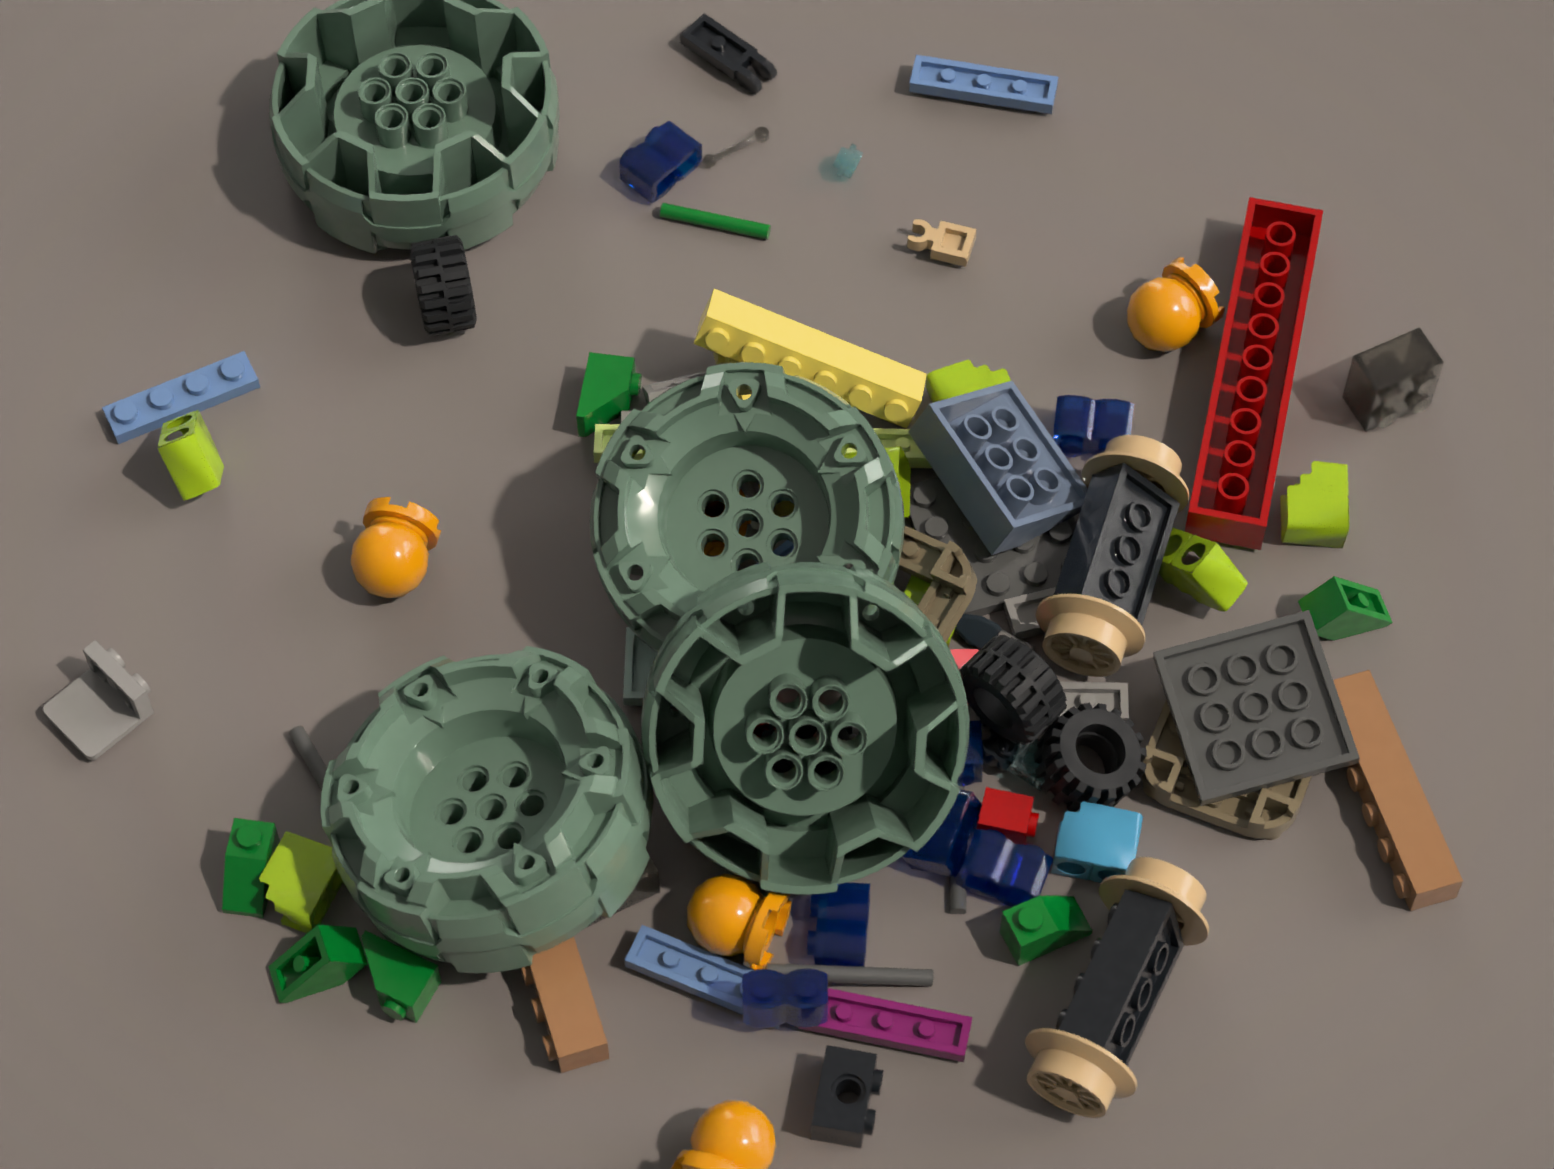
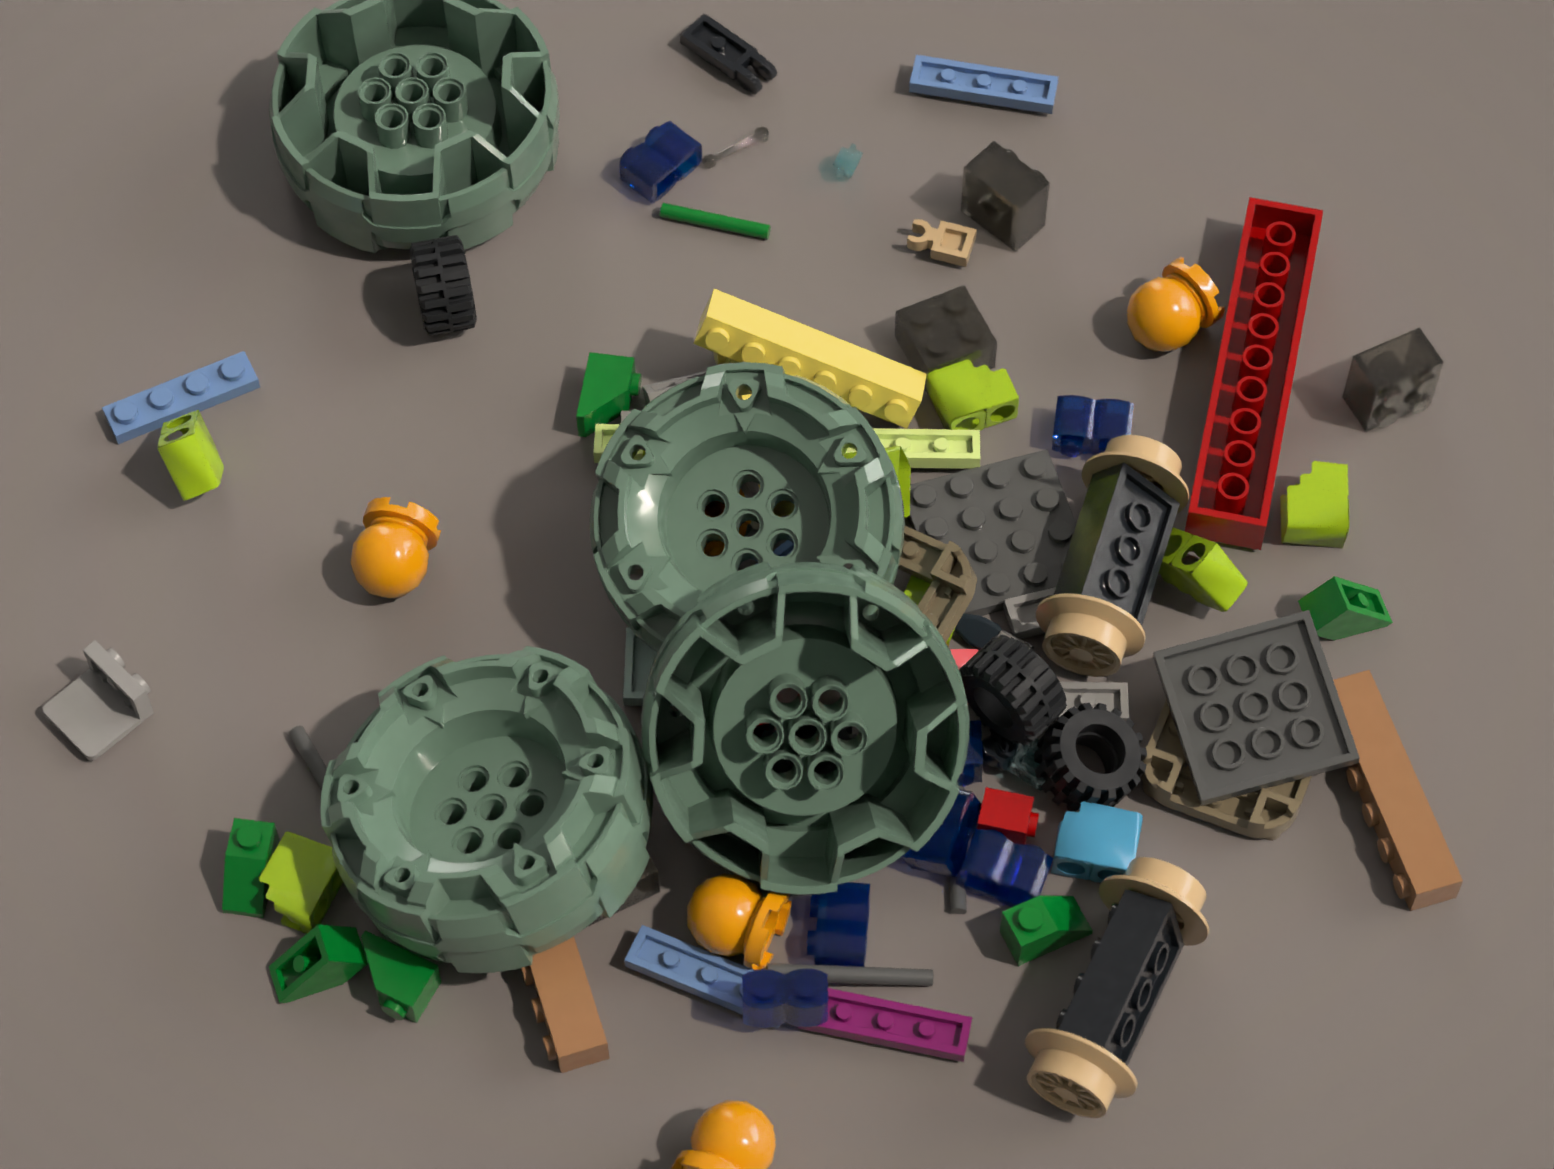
(846, 1072): black brick -> none
(945, 332): none -> clear smoke brick
(999, 465): sand blue slope -> none
(1005, 195): none -> clear smoke brick

